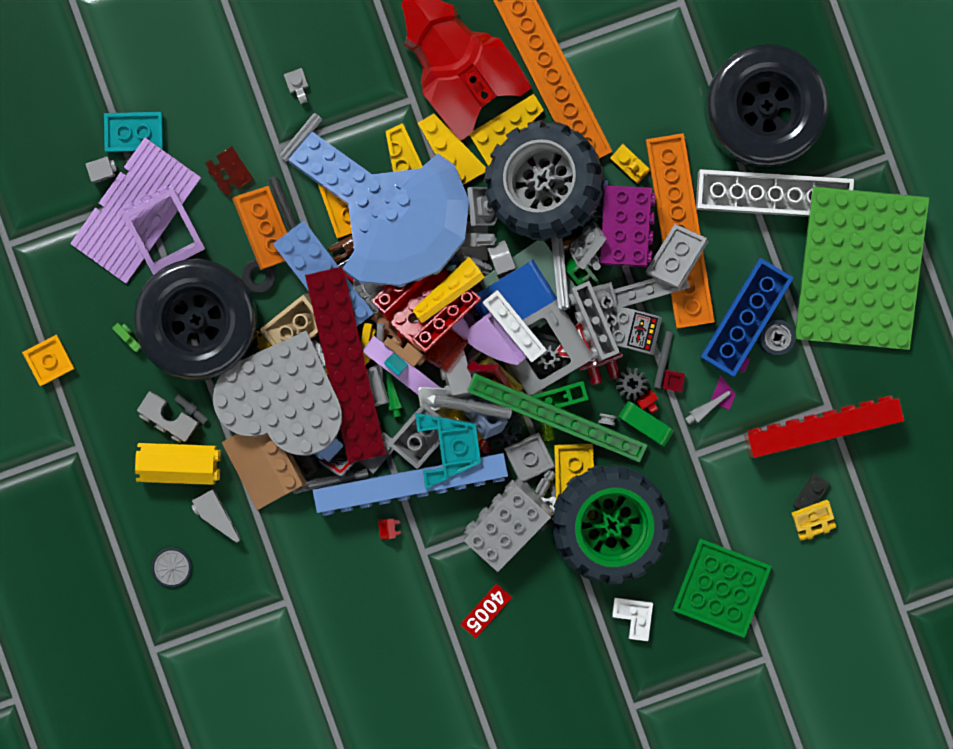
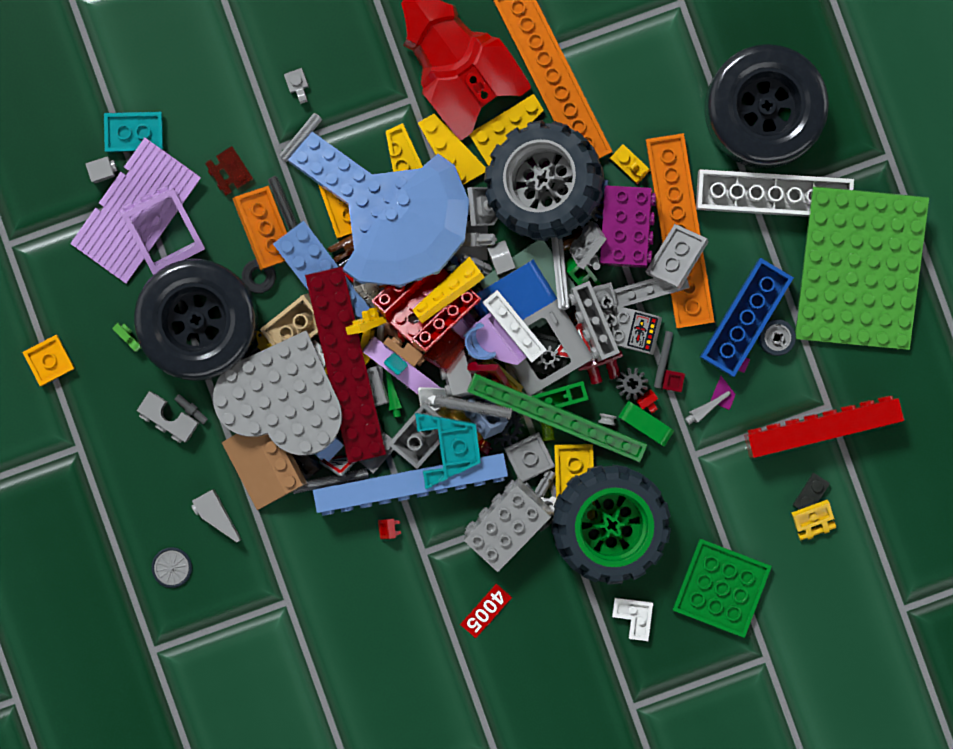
(177, 463): yellow brick -> none
(370, 320): none -> yellow plate
(473, 346): none -> medium blue helmet

